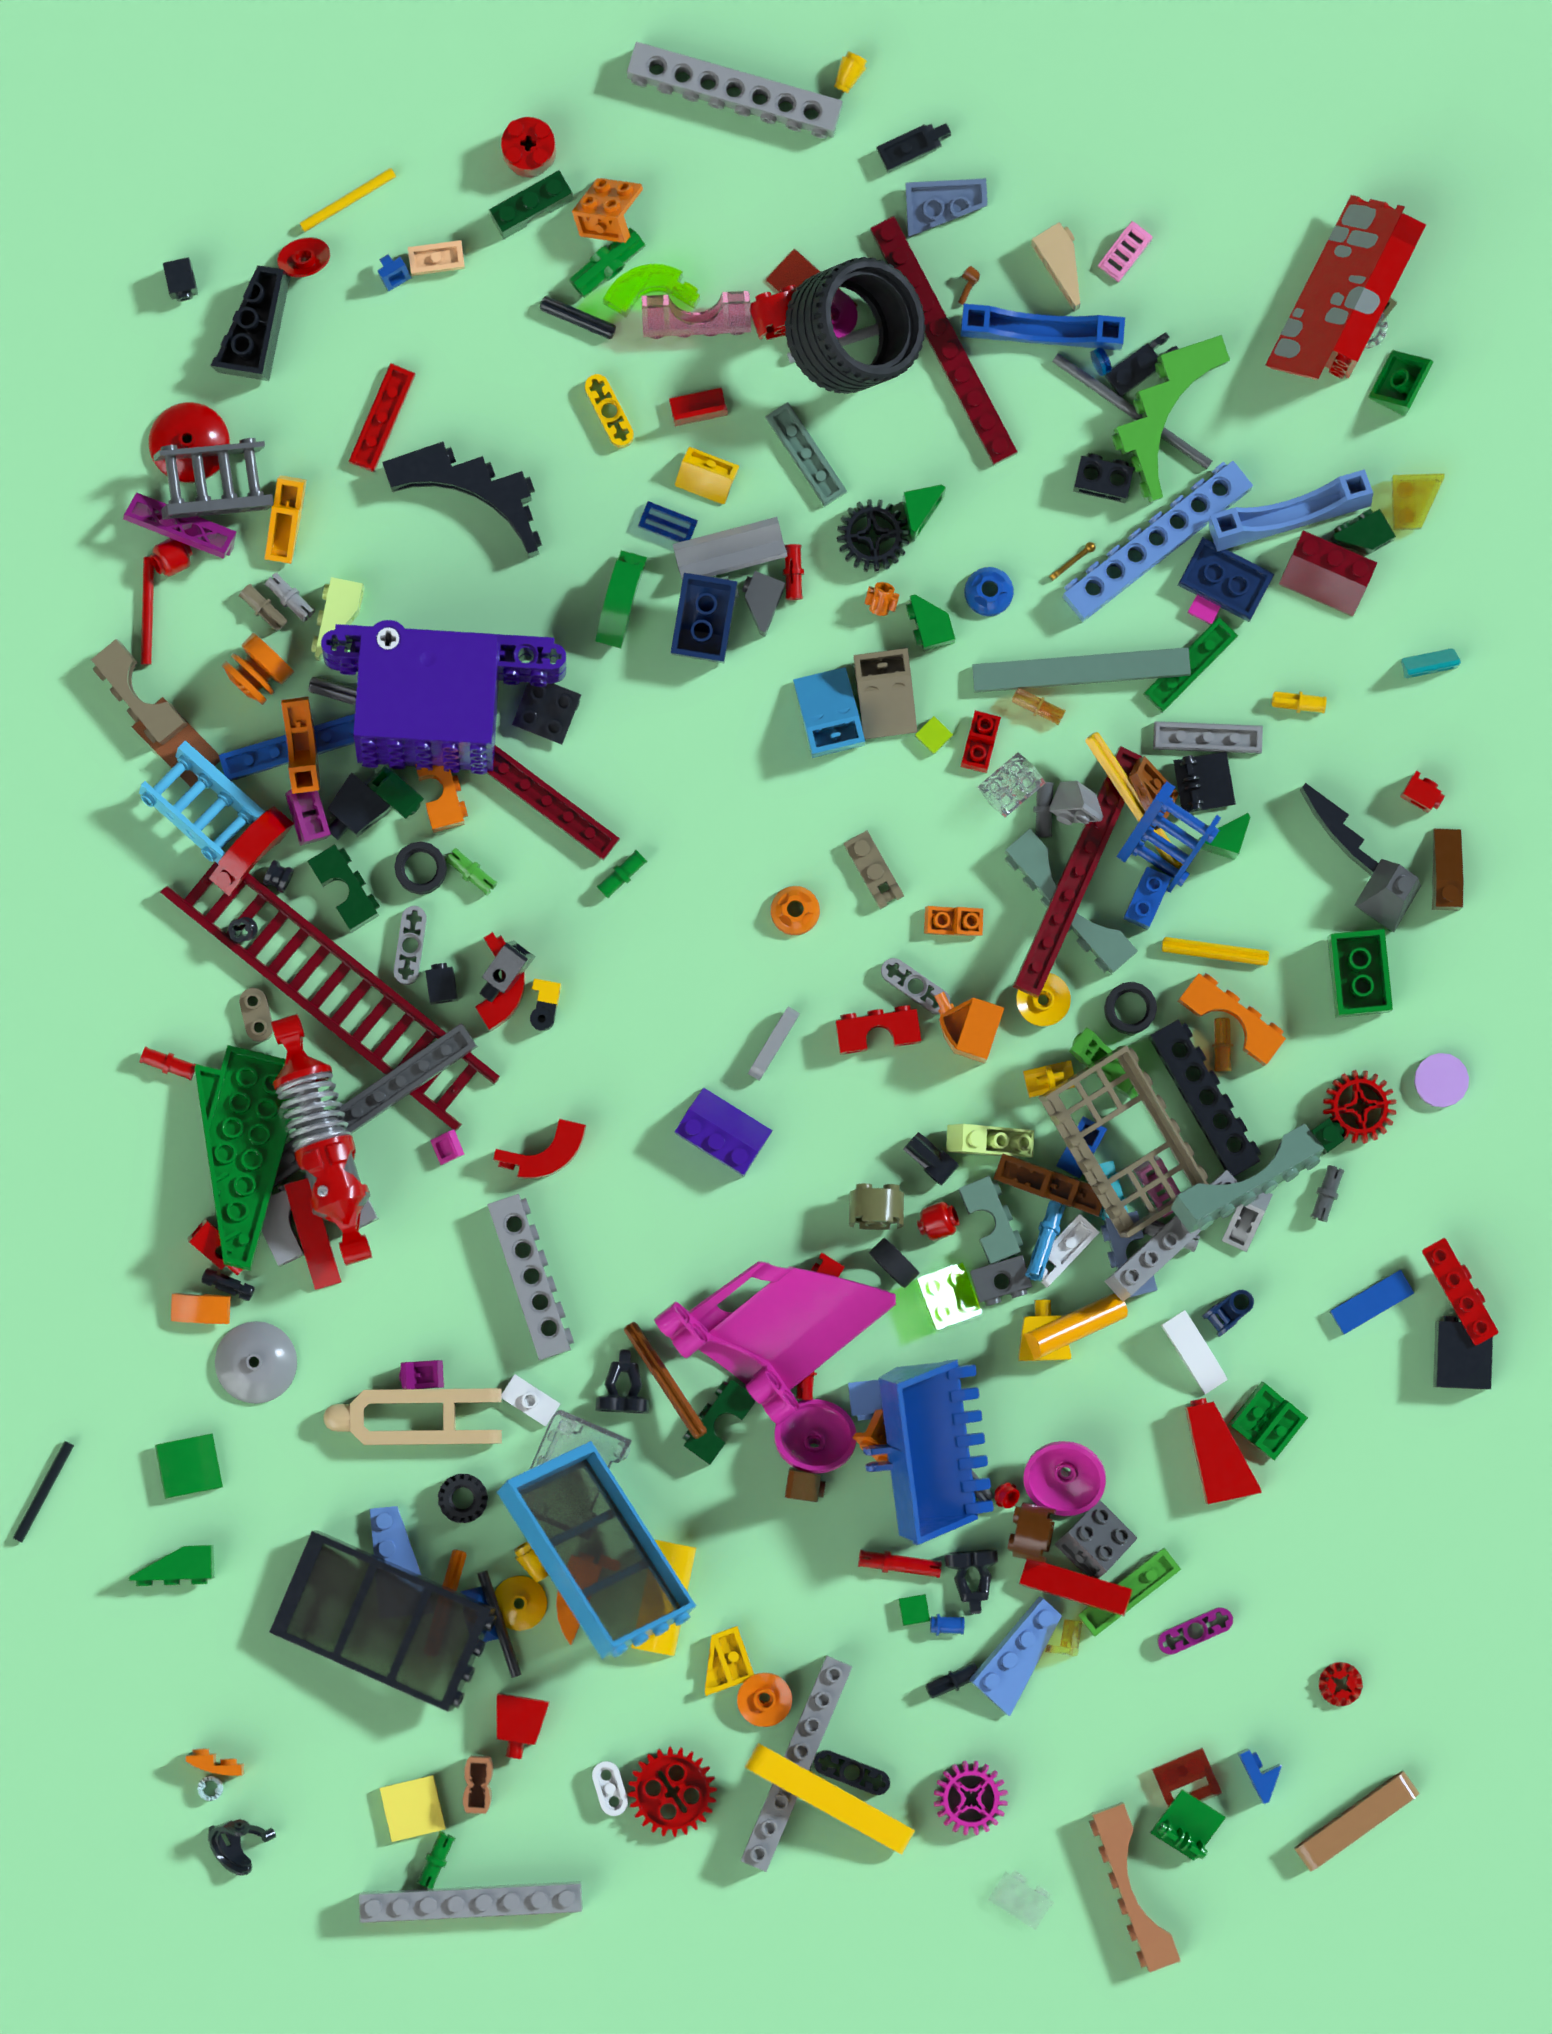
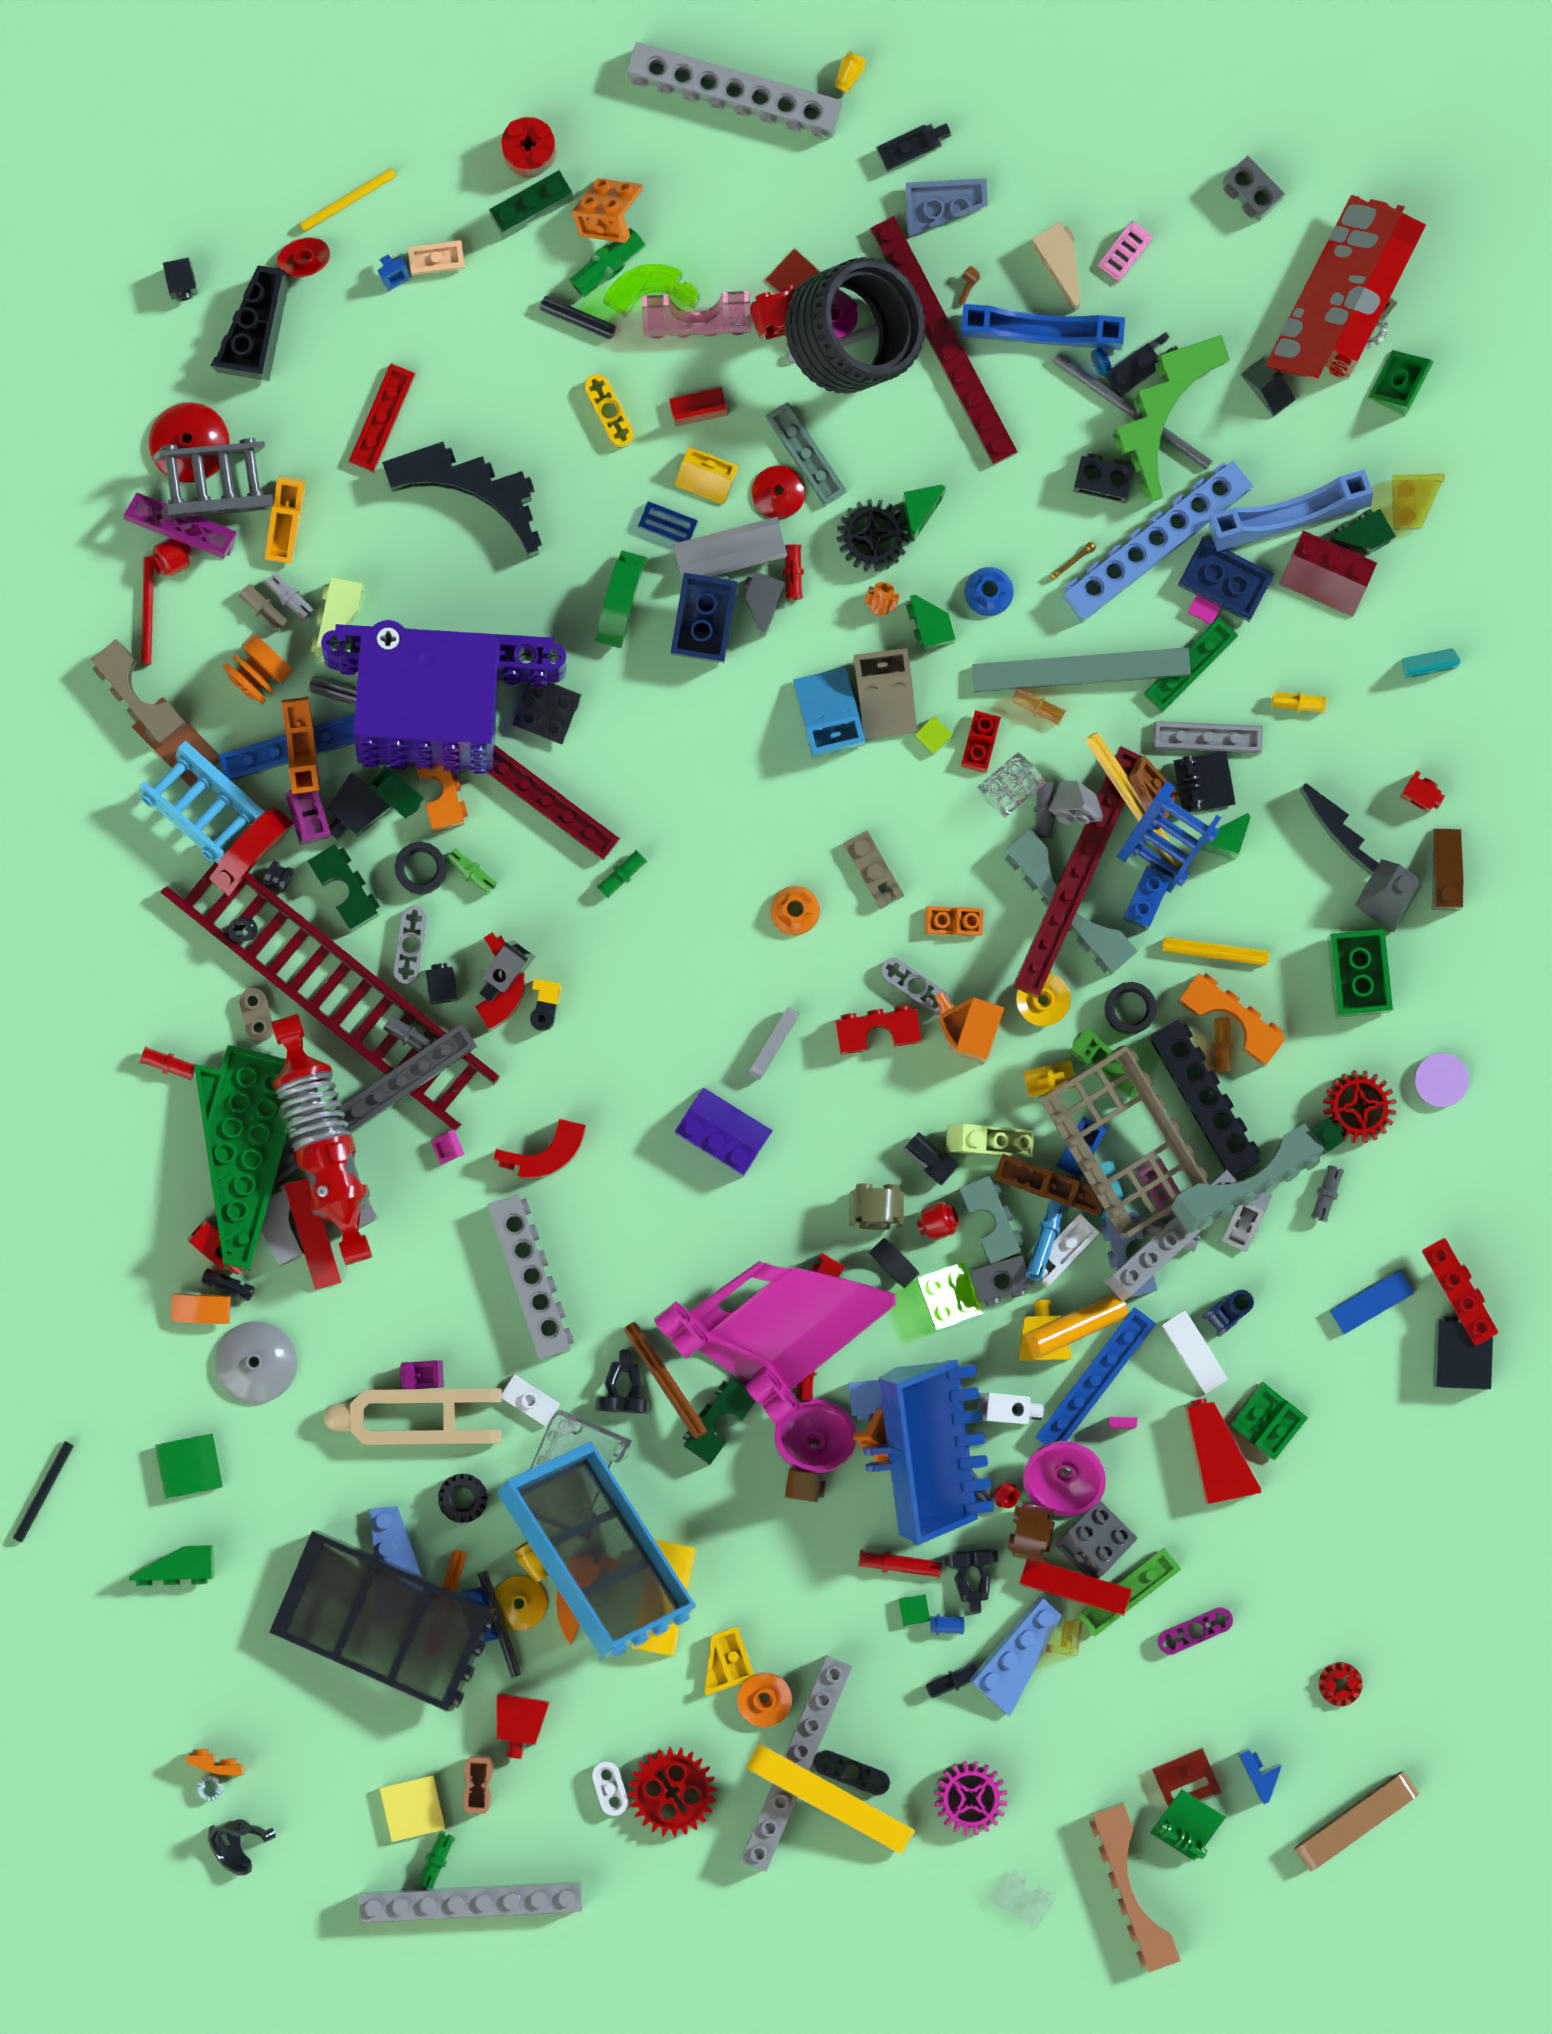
(406, 1034): none -> dark grey axle
(781, 505): none -> red dish
(999, 1408): none -> white torso
(1096, 1378): none -> blue plate
(1122, 1422): none -> dark pink tile
(1258, 185): none -> dark grey brick
(1269, 386): none -> black slope

